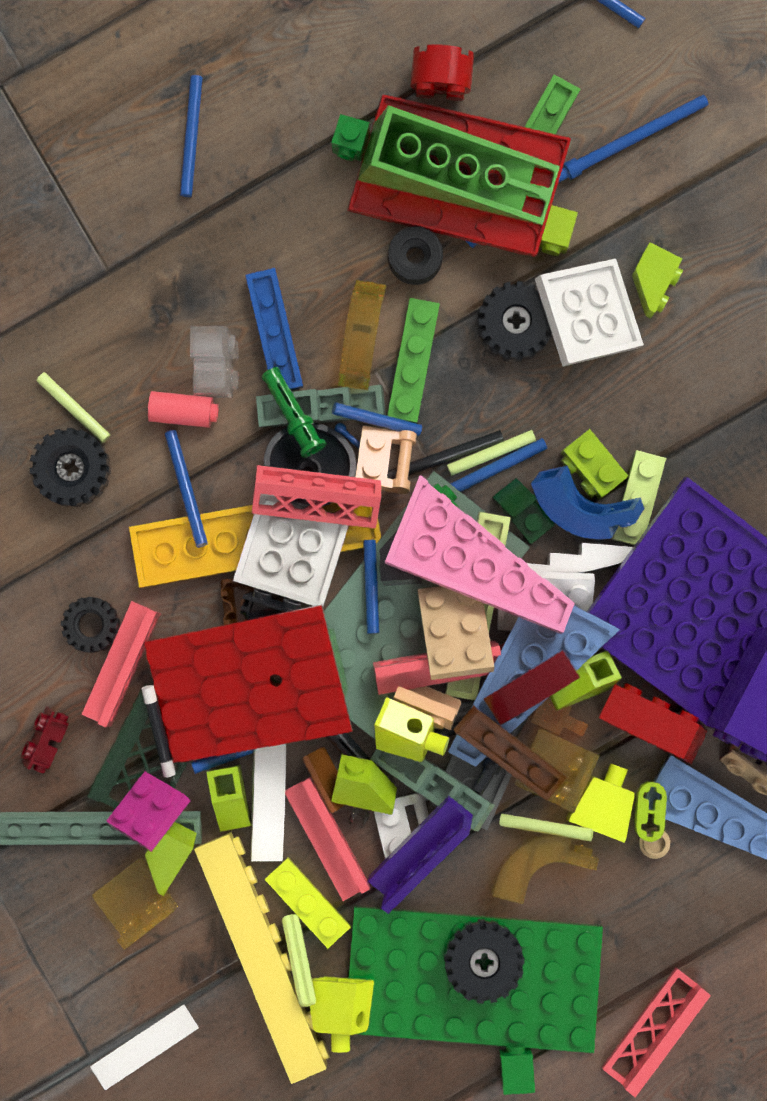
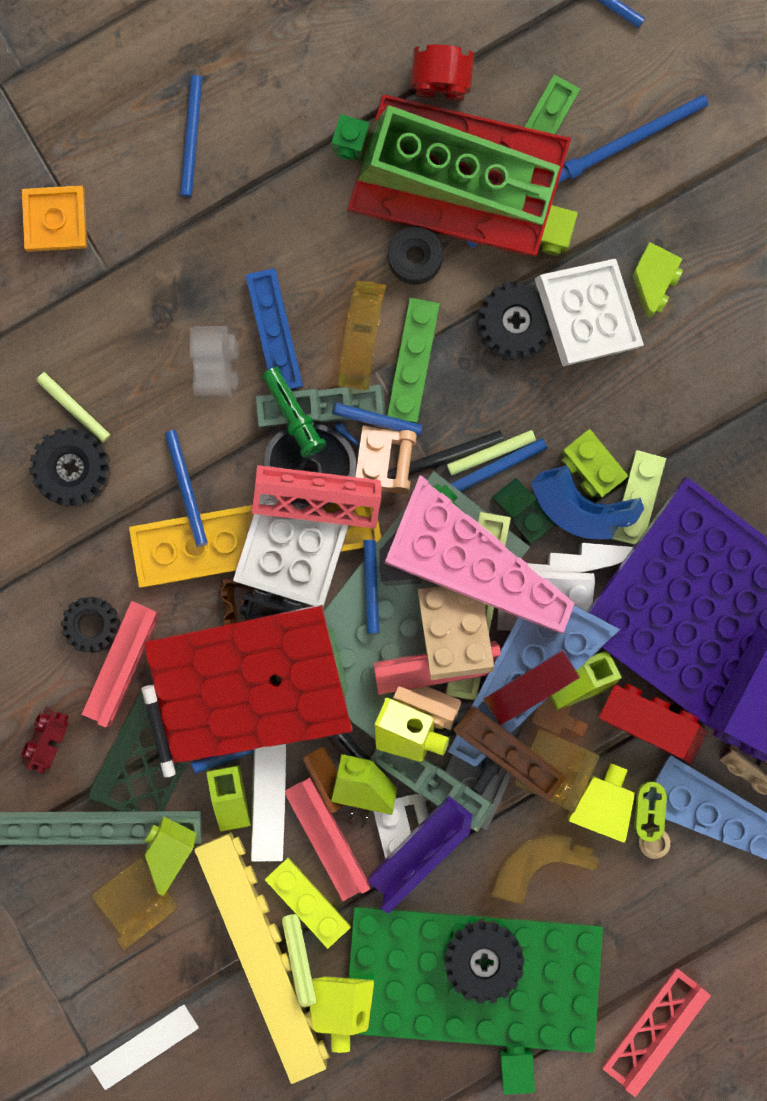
(54, 218): none -> light orange plate
(148, 811): dark pink plate -> none
(182, 409): coral brick -> none
(546, 827): yellowish green bar -> none

